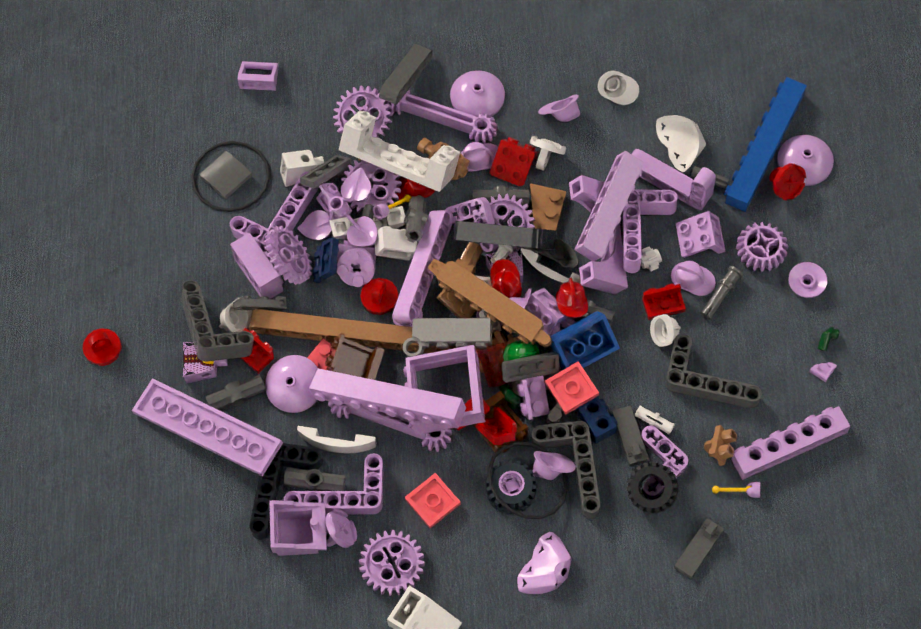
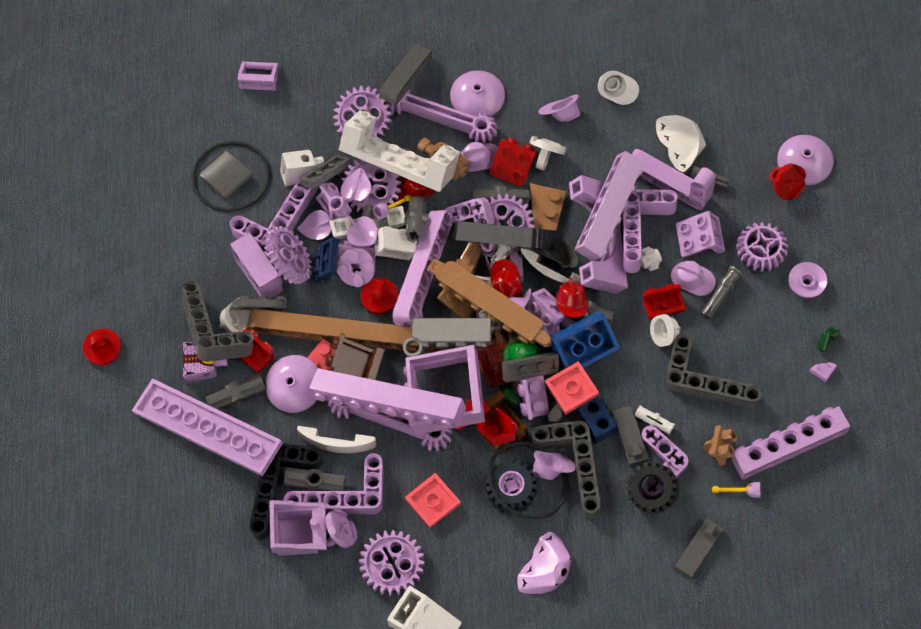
(765, 144): blue brick -> none

